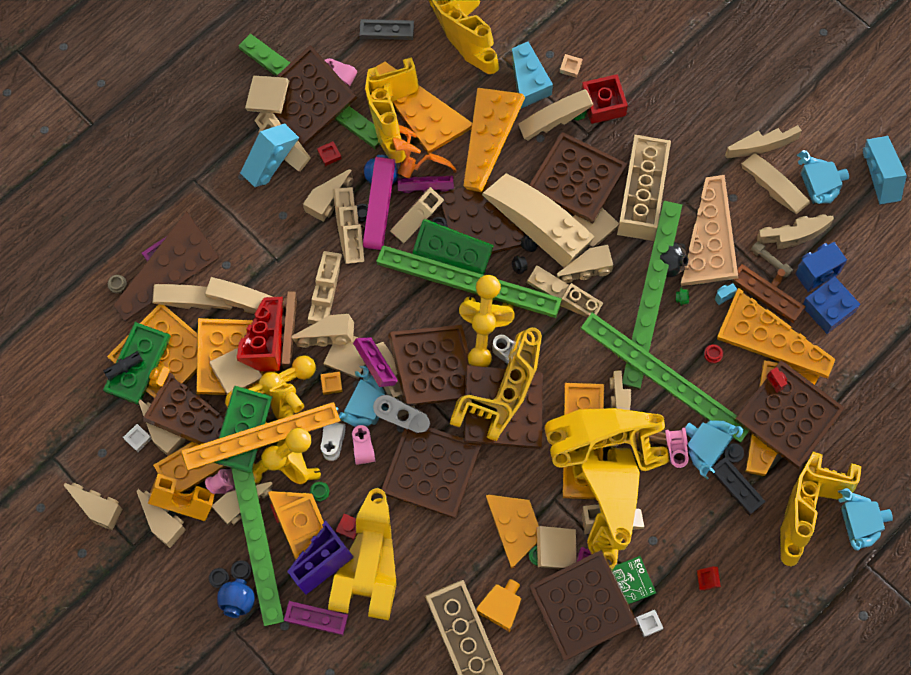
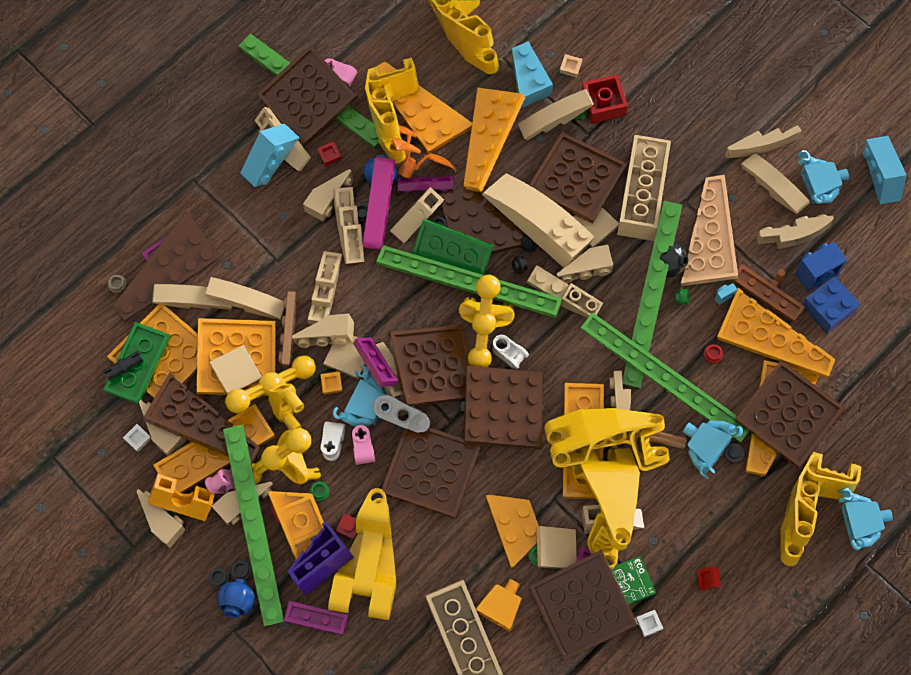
(99, 510): tan slope -> none
(158, 376): light orange plate -> none
(244, 411): green tile -> none
(258, 436): light orange plate -> none
(263, 341): red wedge -> none
(267, 94): tan tile -> none
(387, 29): dark grey plate -> none
(523, 359): yellow piece -> none
(677, 443): bright pink piece -> none
(737, 486): black plate -> none
(759, 249): dark tan bar -> none
(777, 379): red plate -> none

